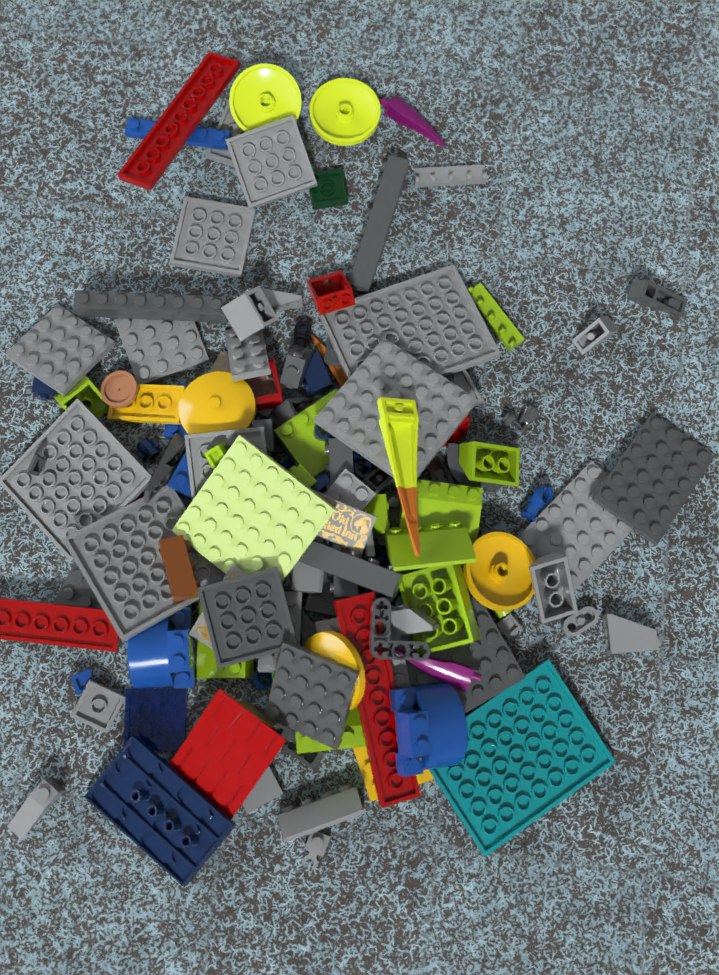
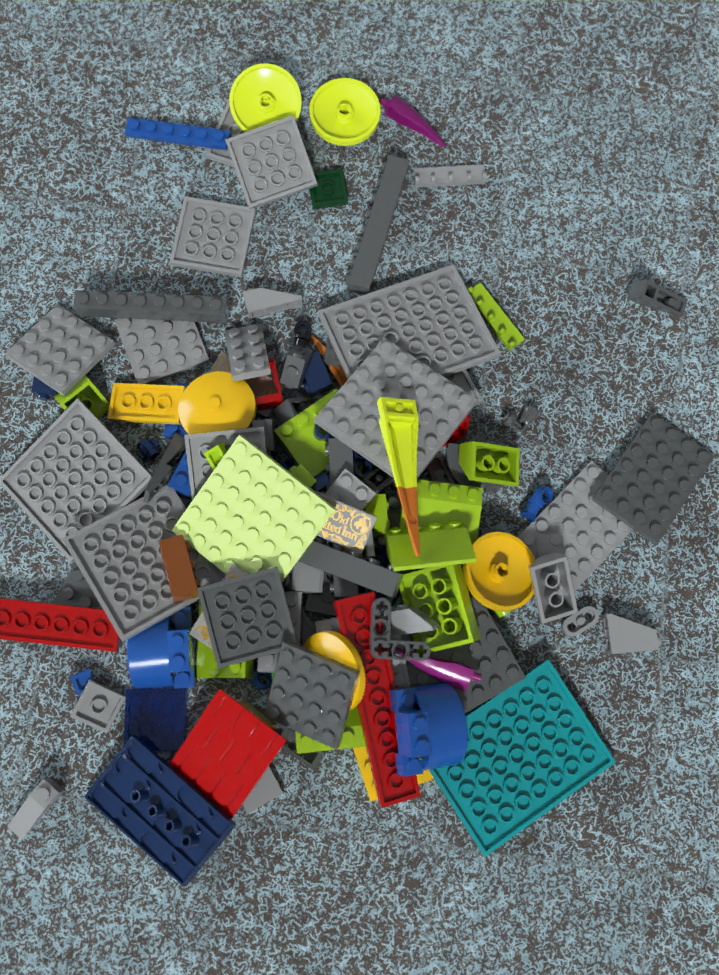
(36, 465): dark grey slope -> none
(119, 389): nougat piece -> none
(179, 121): red plate -> none
(249, 313): light grey slope -> none
(316, 845): light grey plate -> none
(320, 813): light grey slope -> none
(323, 293): red window -> none
(508, 626): light grey tile -> none
(595, 334): light grey slope -> none

